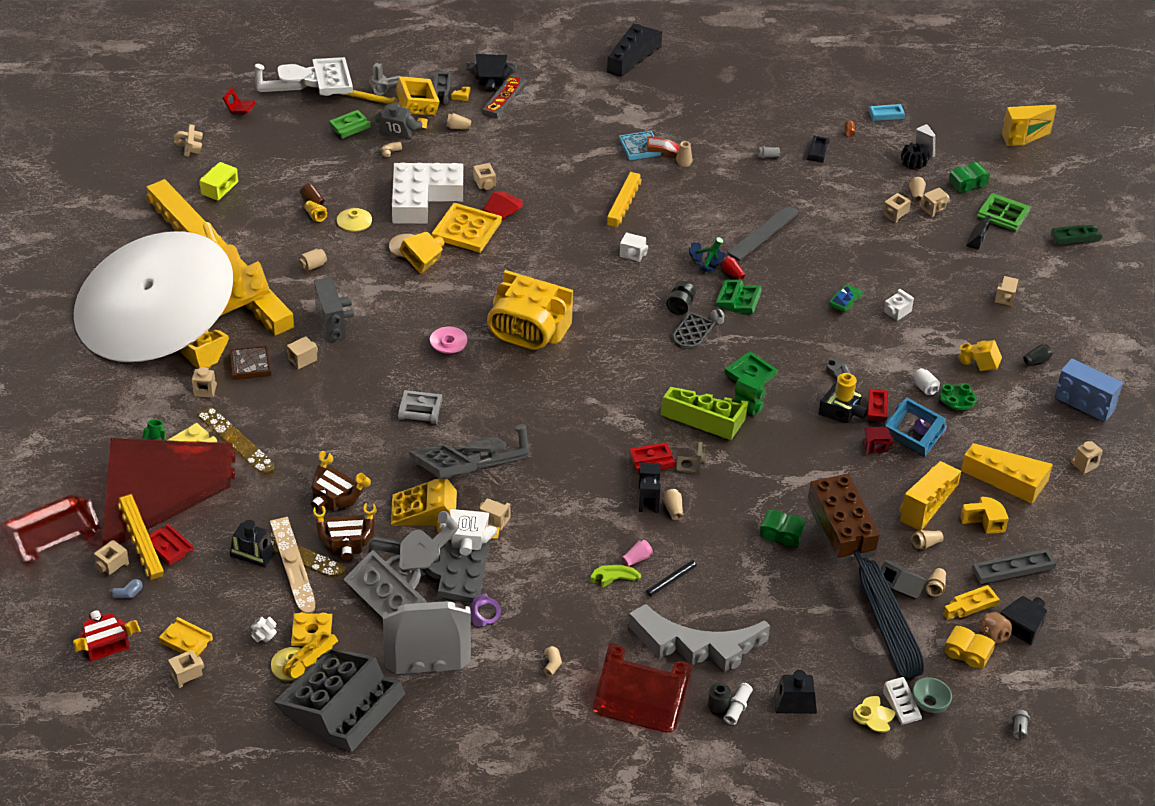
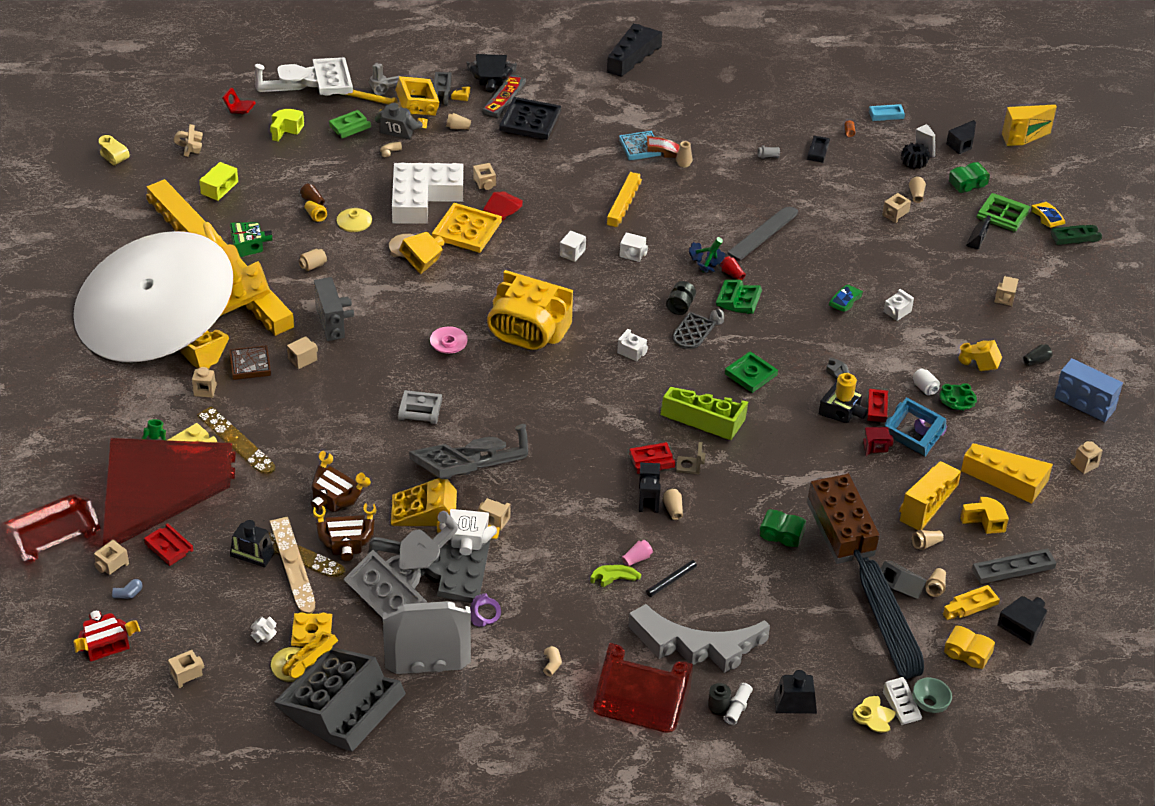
(113, 150): none -> light yellow piece
(140, 537): yellow piece -> none
(185, 637): yellow plate -> none
(249, 238): none -> green torso
(286, 121): none -> neon yellow brick
(530, 118): none -> black plate
(572, 246): none -> white brick
(632, 345): none -> white brick
(752, 391): green brick -> none
(934, 201): tan brick -> none
(962, 137): none -> black slope
(996, 627): medium nougat head -> none
(1021, 721): light grey pin -> none
(1049, 215): none -> yellow slope

